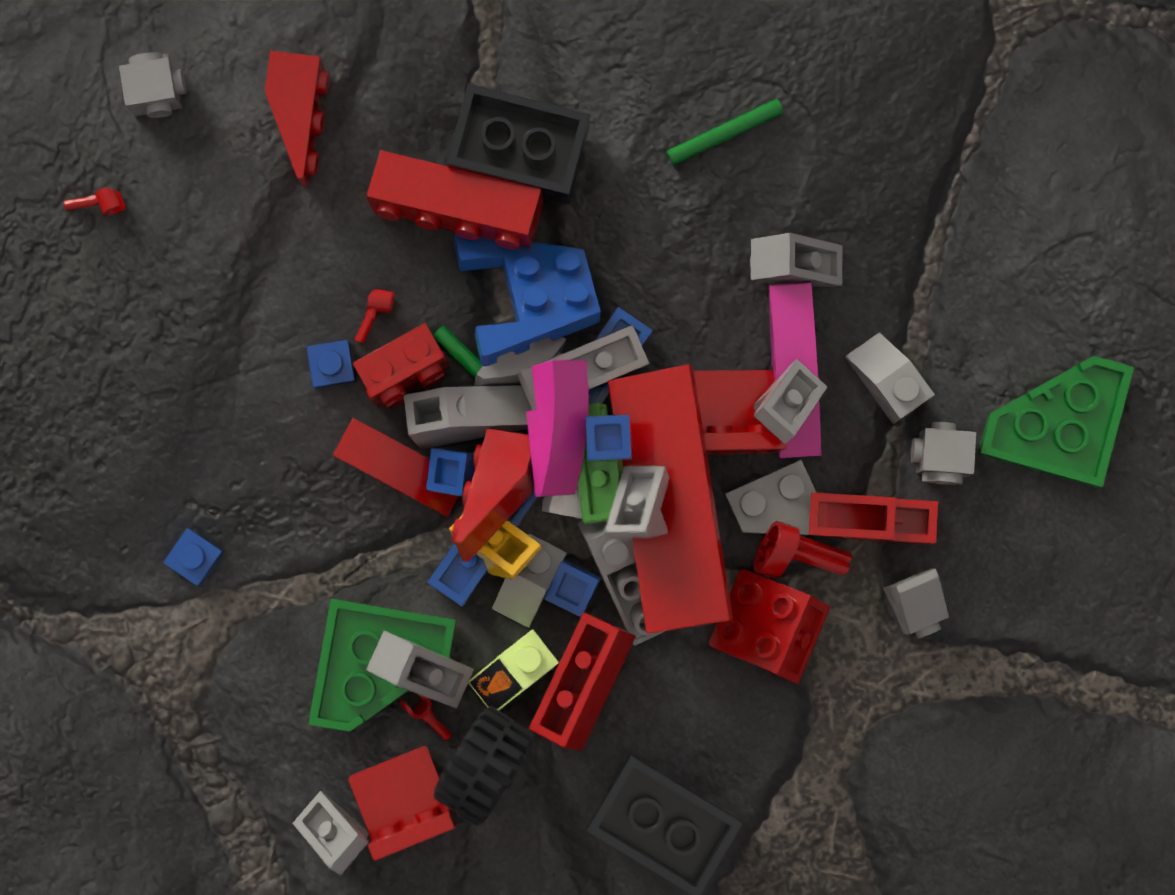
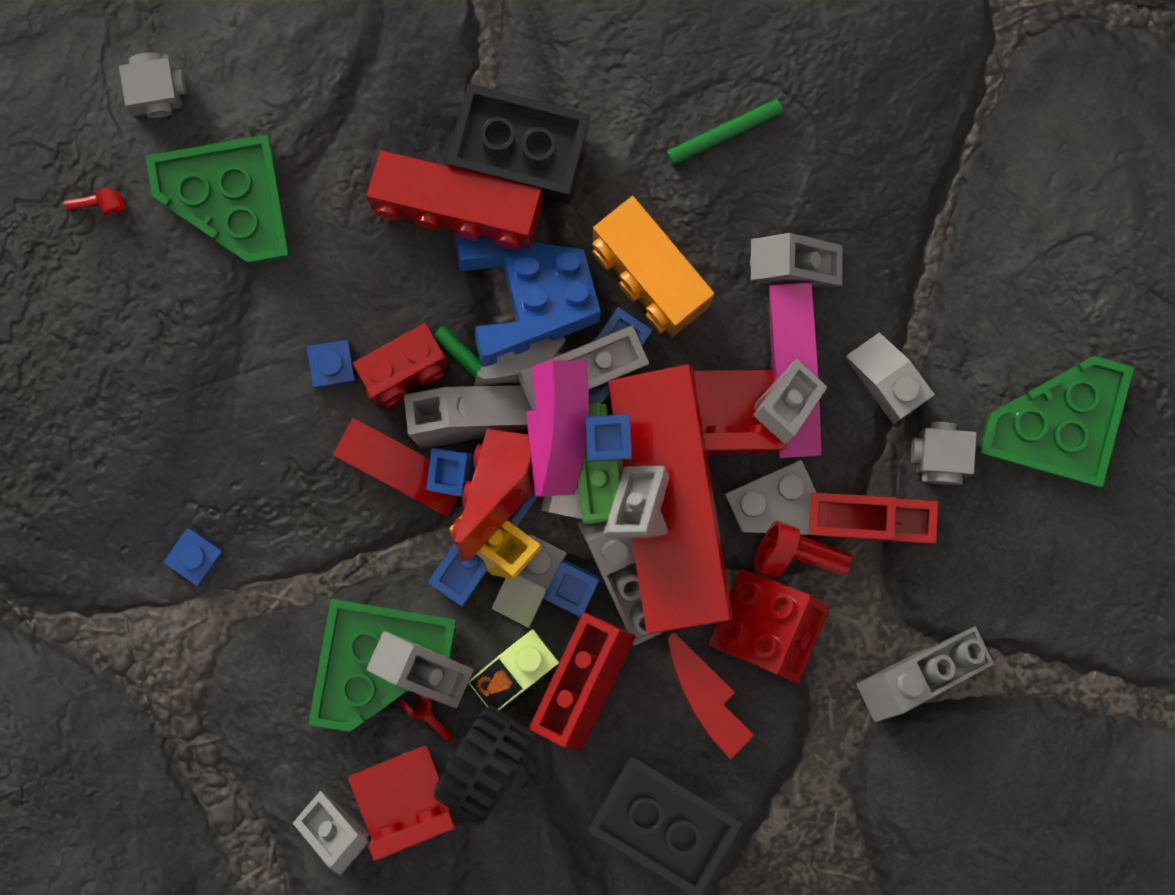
(227, 194): none -> green plate
(294, 96): red slope -> none
(378, 301): red hand -> none
(650, 268): none -> light orange brick
(706, 697): none -> red slope
(918, 603): light grey slope -> none
(924, 675): none -> light grey slope

